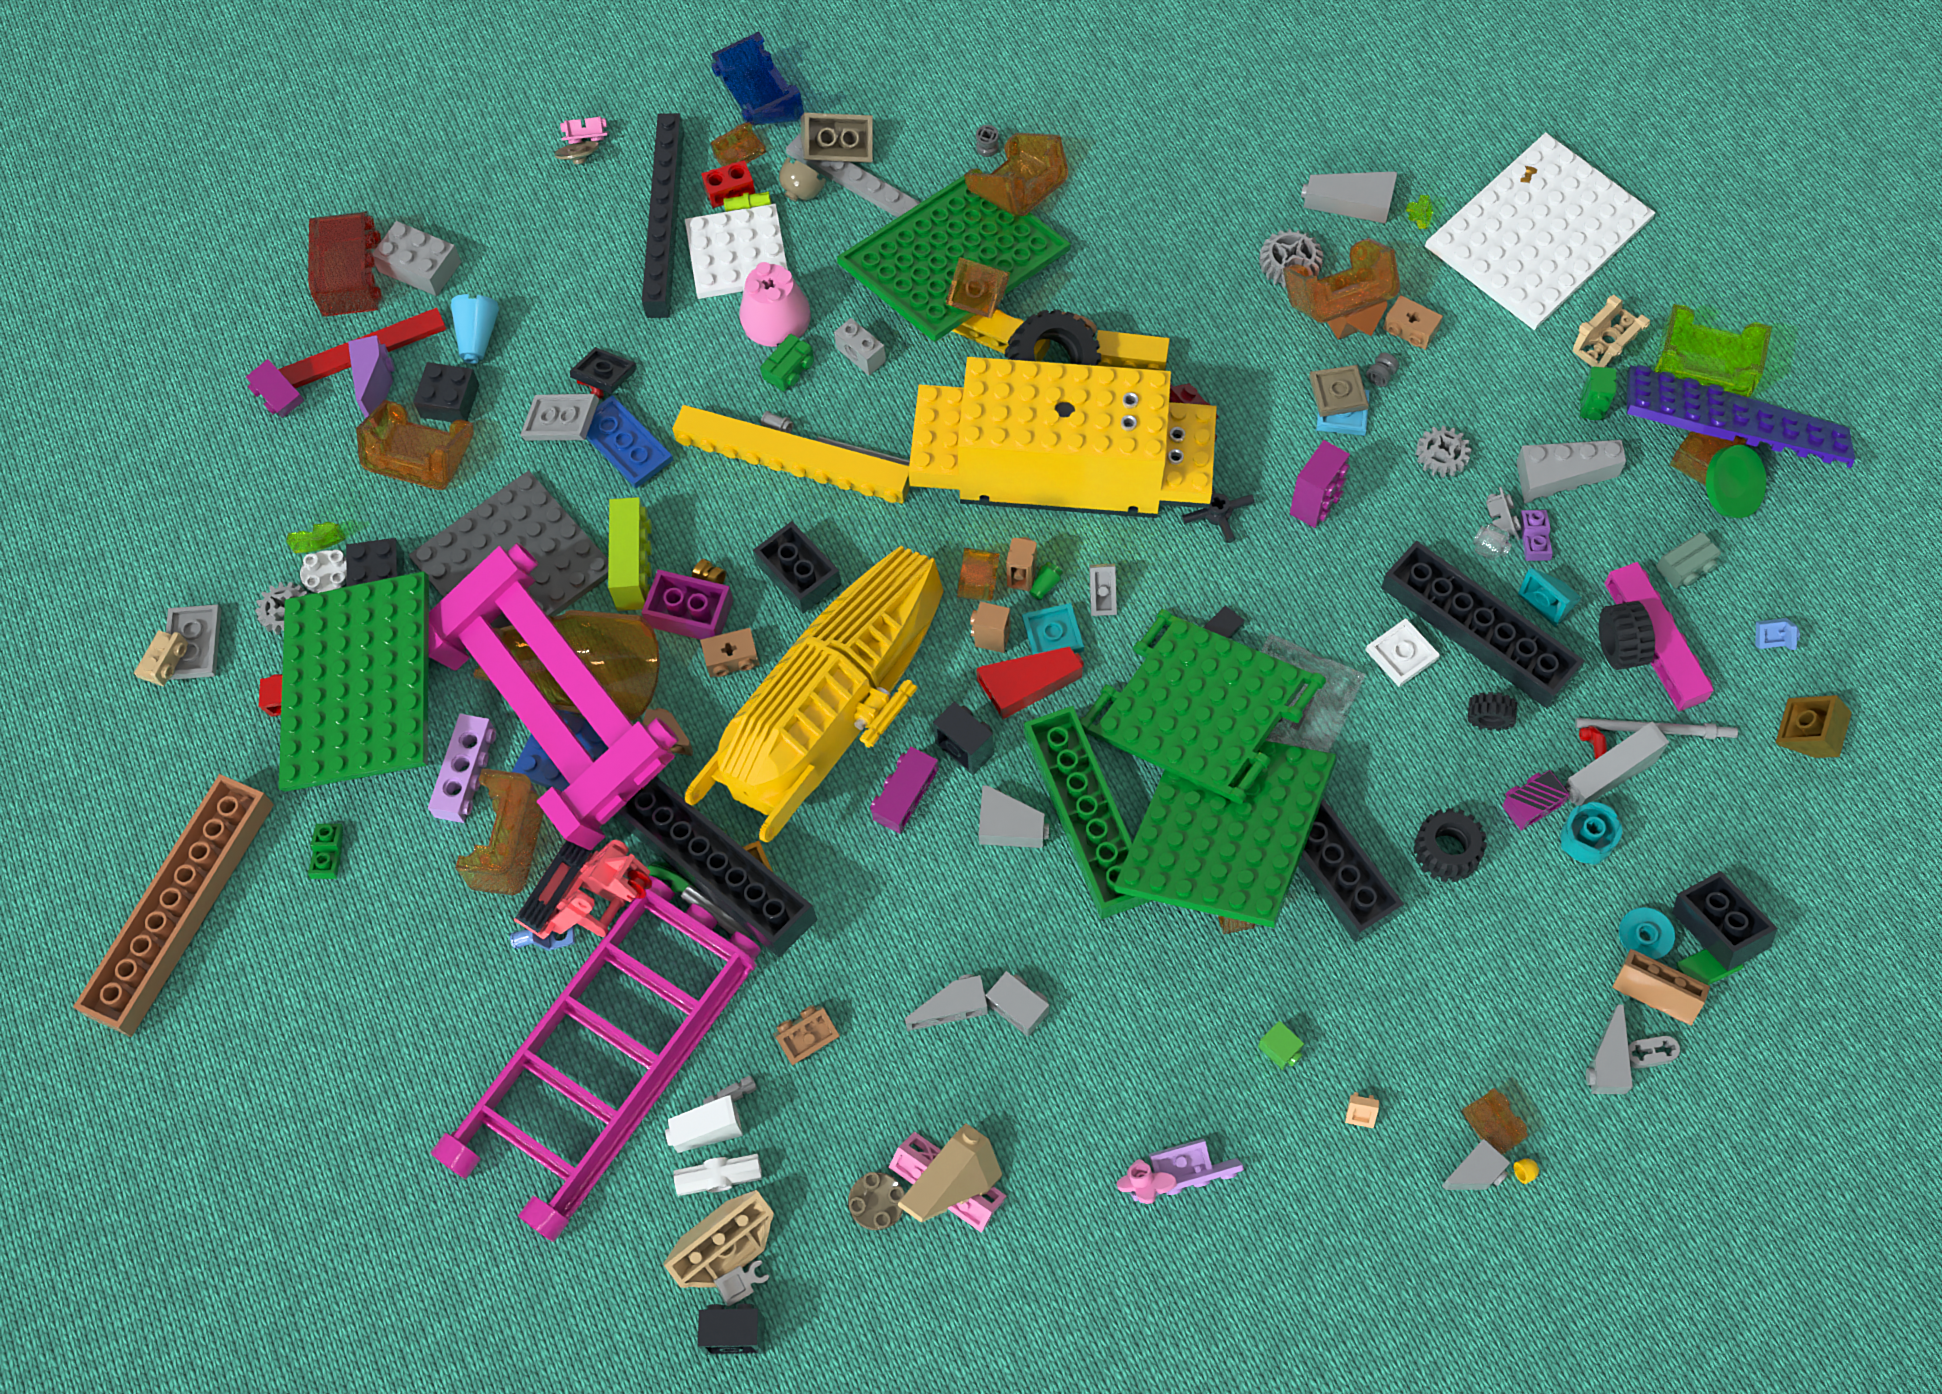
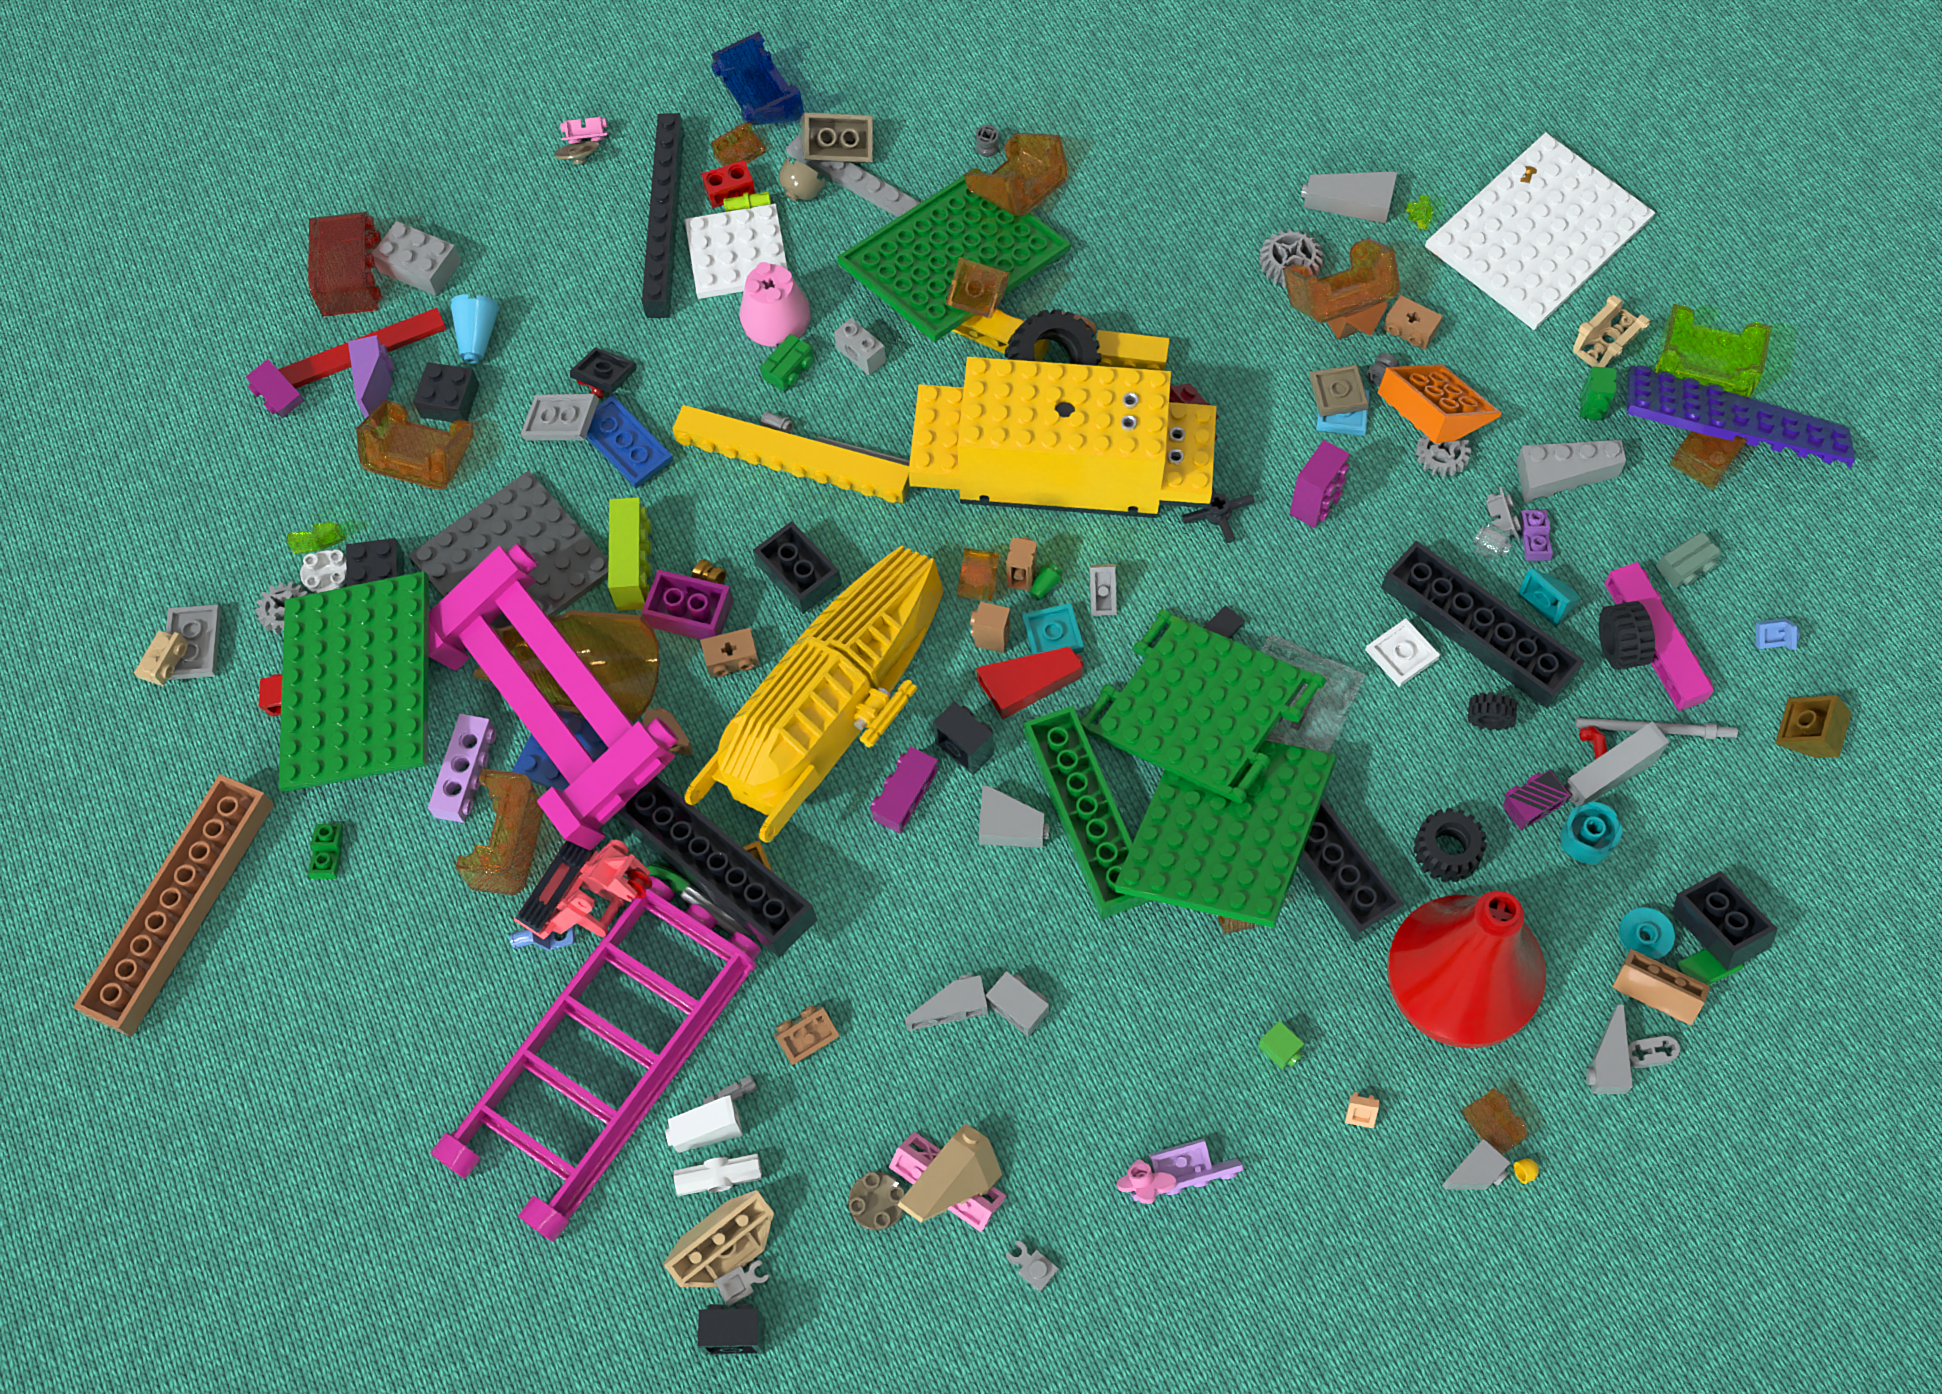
(1035, 1269): none -> light grey plate
(1436, 401): none -> orange slope
(1467, 969): none -> red piece
(1736, 481): green piece -> none

